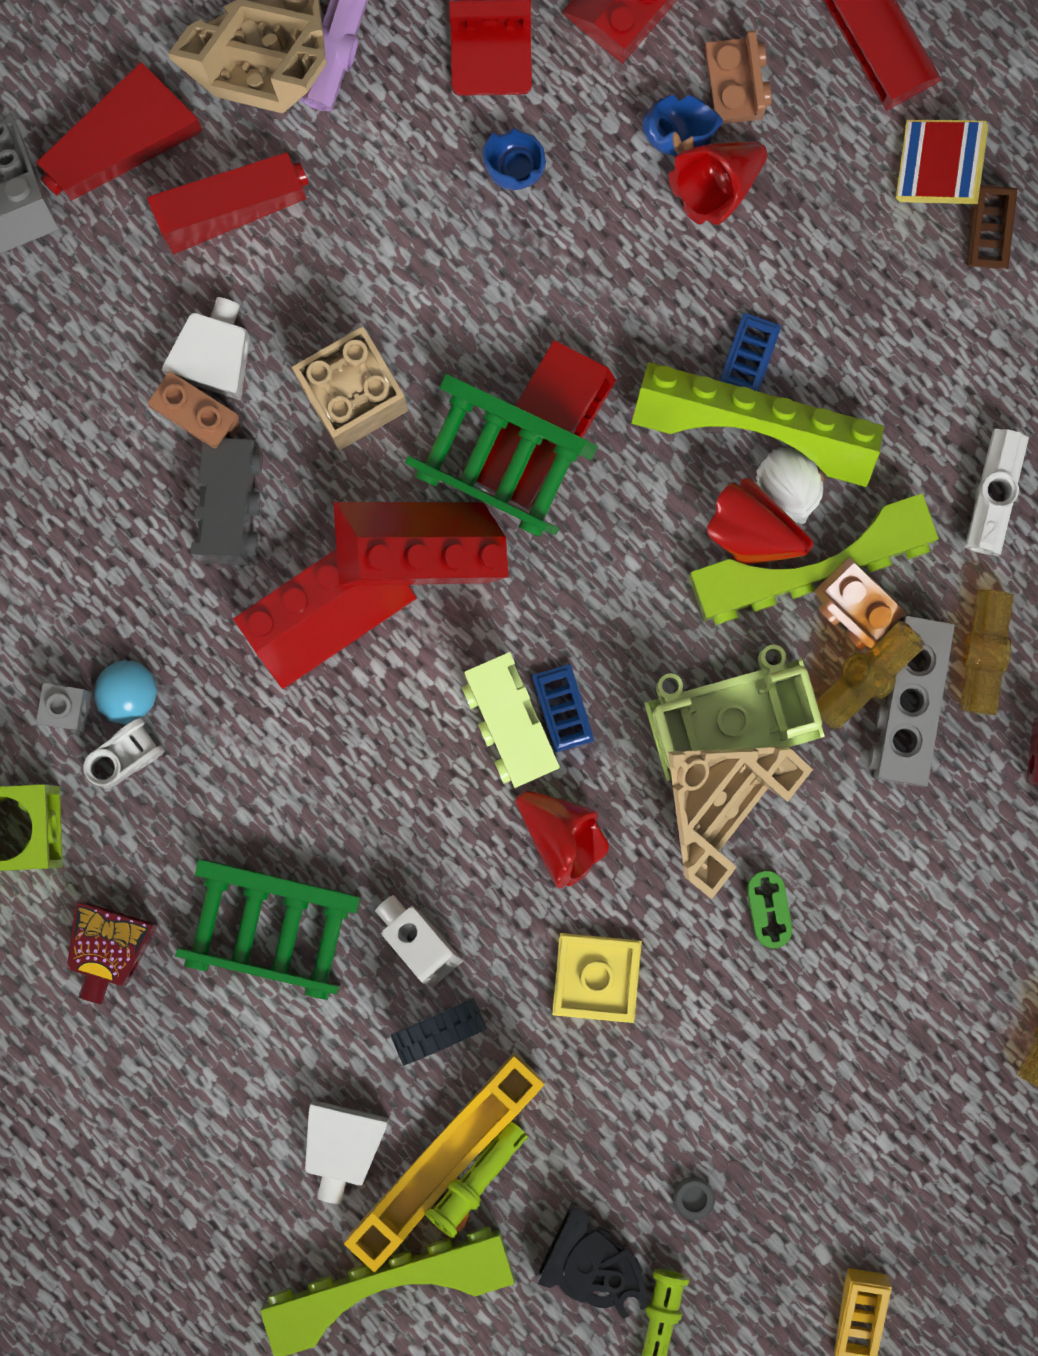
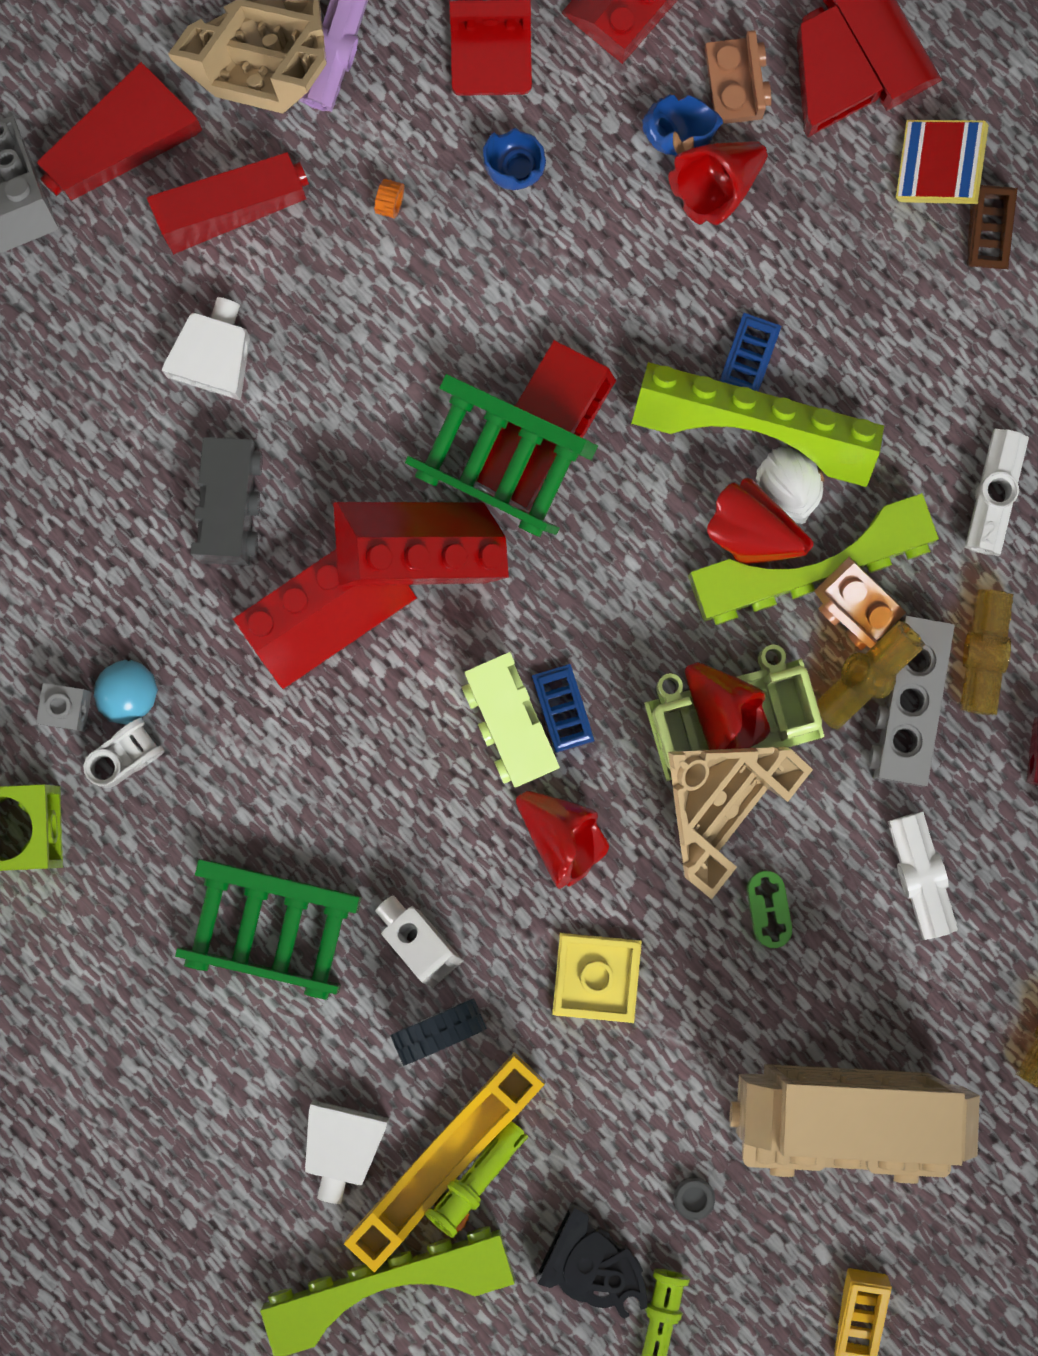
(106, 948): torso -> none
(194, 411): nougat bracket -> none
(350, 388): tan brick -> none
(389, 198): none -> orange axle
(727, 708): none -> red hat
(832, 71): none -> red slope
(854, 1121): none -> tan piece
(923, 876): none -> white piece

